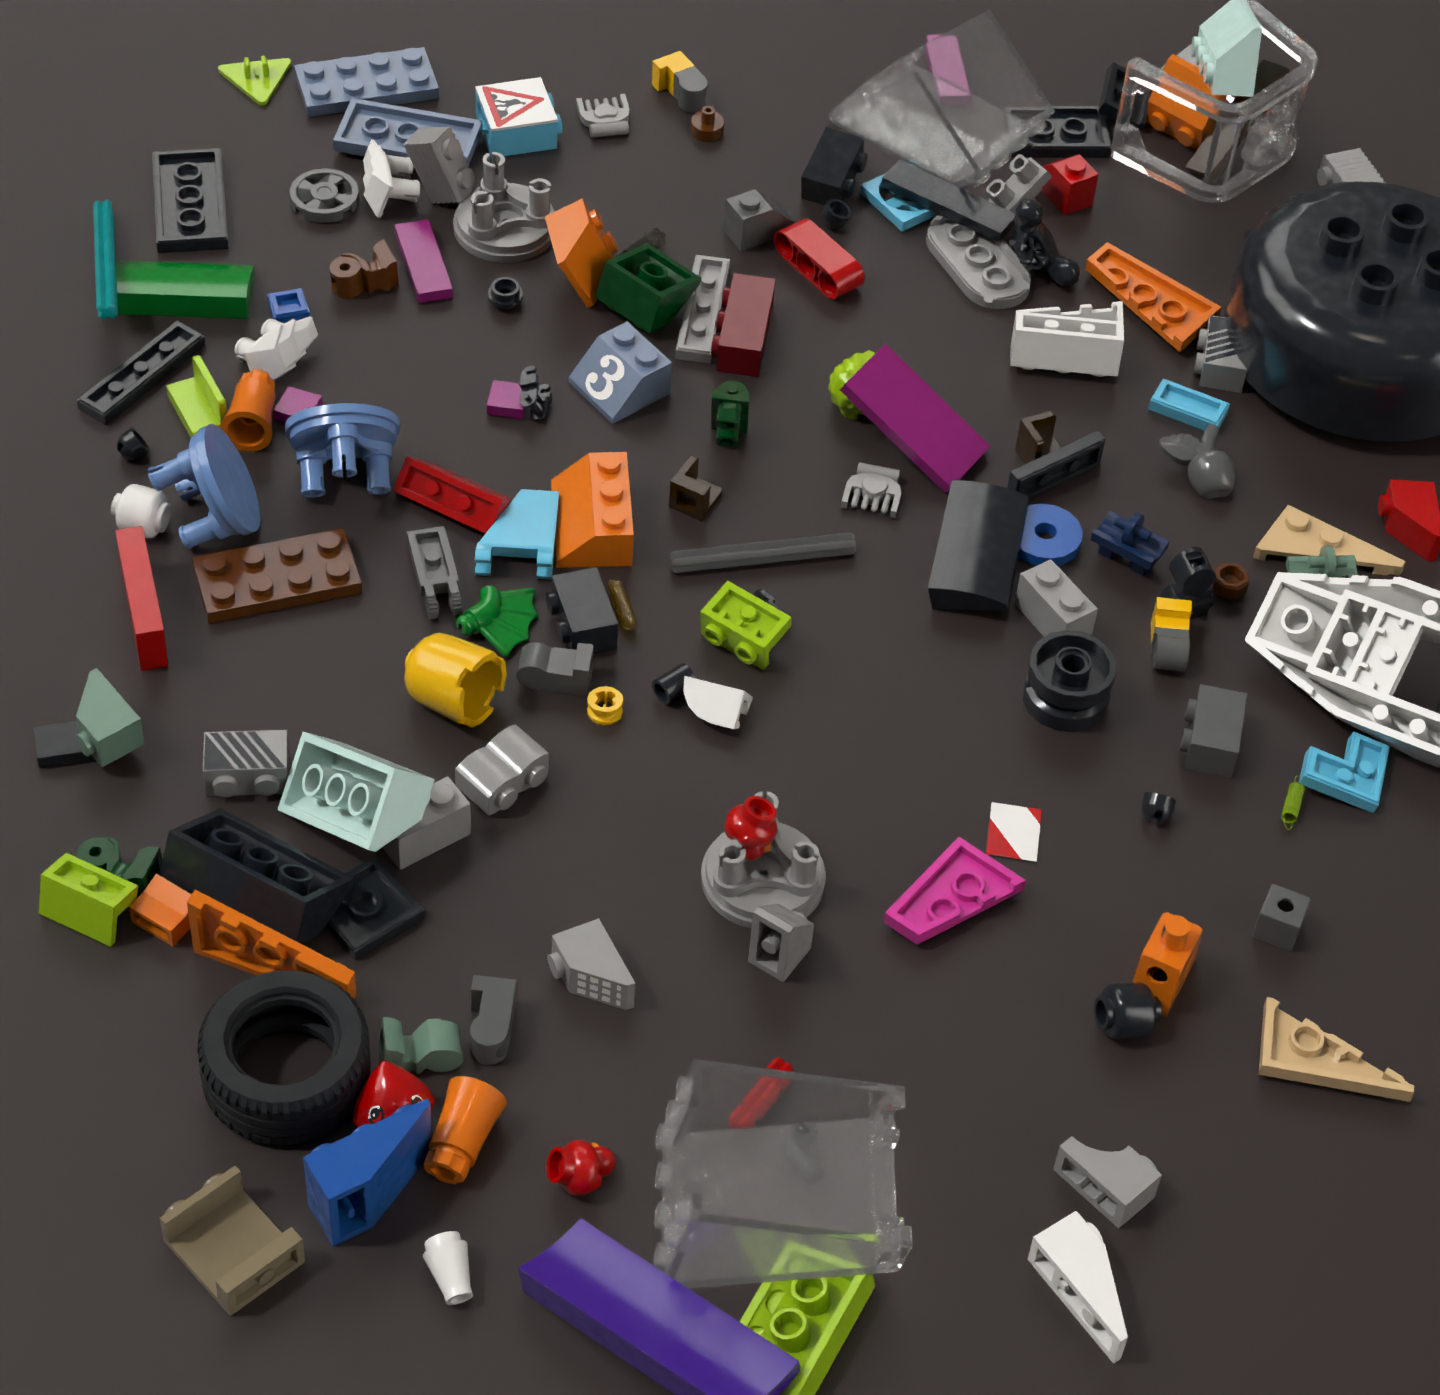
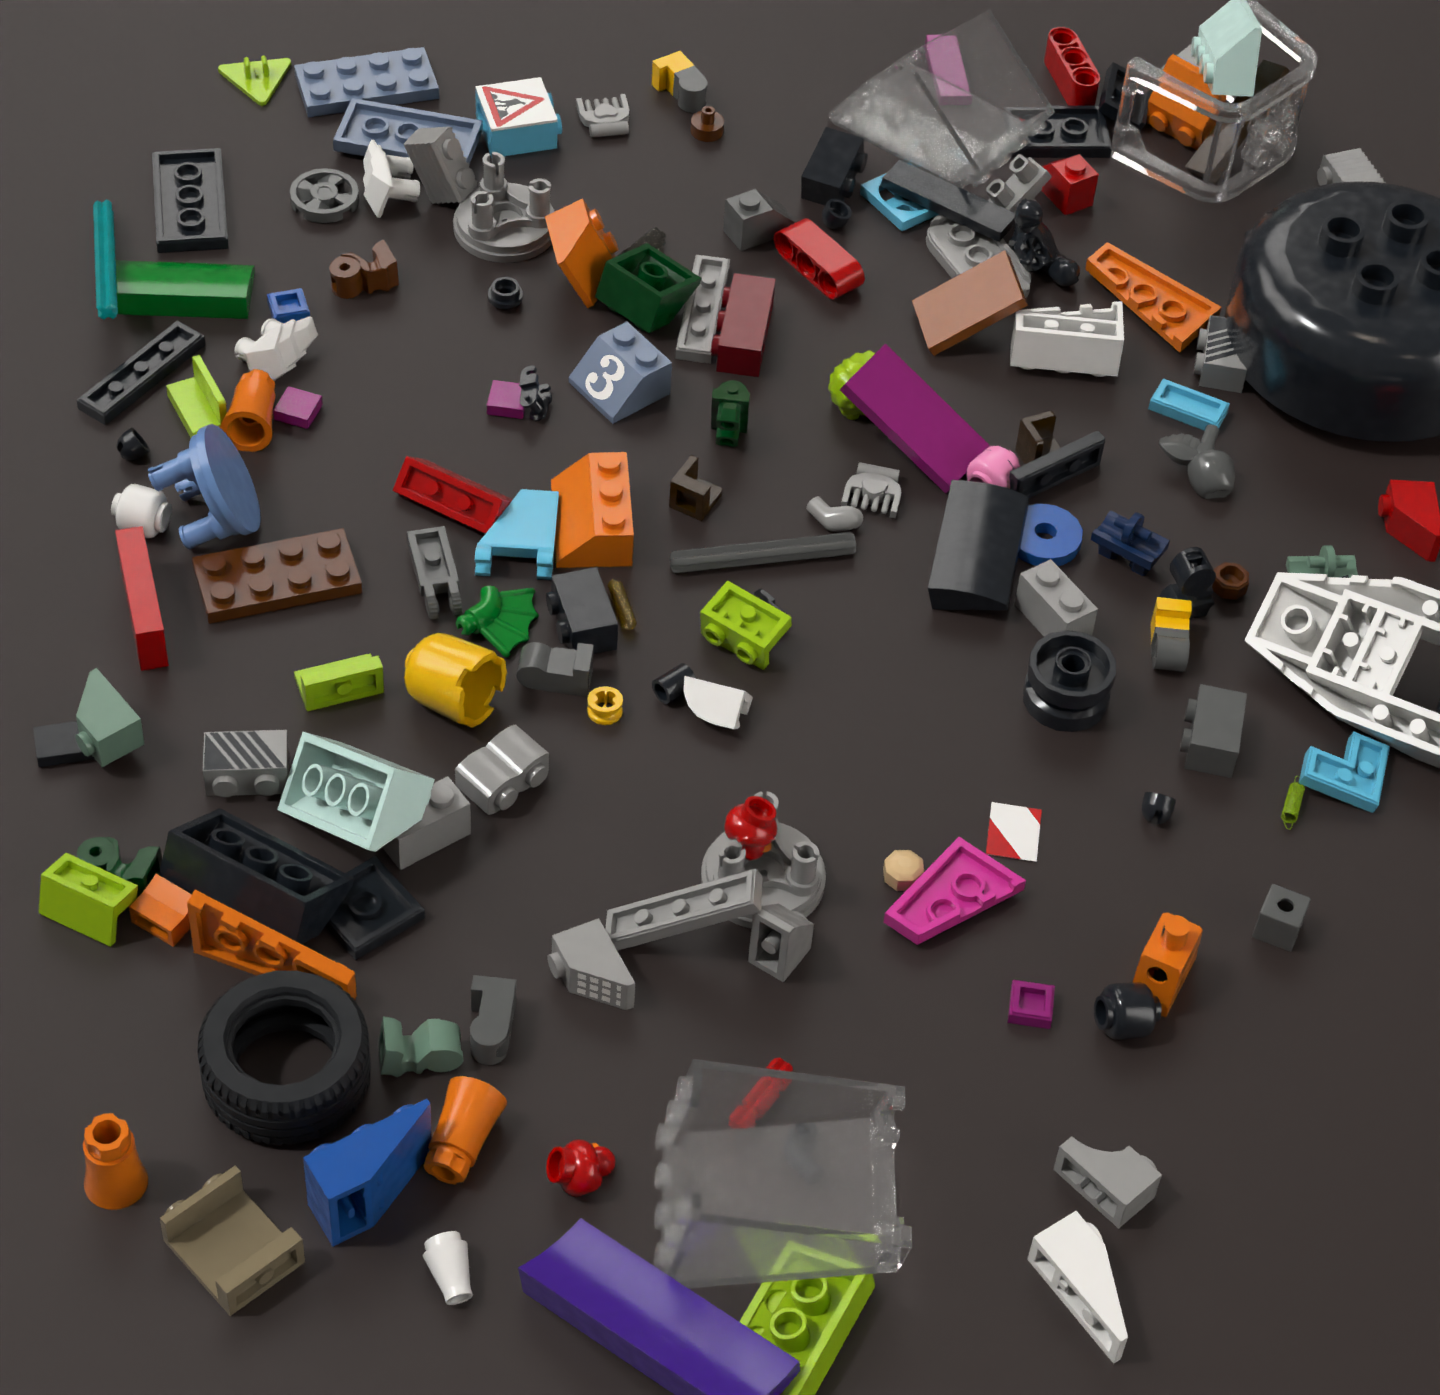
(113, 1167): none -> orange plant
(340, 681): none -> lime panel
(343, 434): medium blue piece -> none
(387, 1091): red piece -> none
(423, 261): tile -> none
(685, 909): none -> light grey tile
(835, 518): none -> light grey arm
(902, 869): none -> tan tile
(969, 303): none -> tile
(993, 466): none -> bright pink head
(1031, 1004): none -> magenta tile
(1071, 67): none -> red beam
(1304, 535): tan wing -> none
(1314, 1057): tan wing -> none

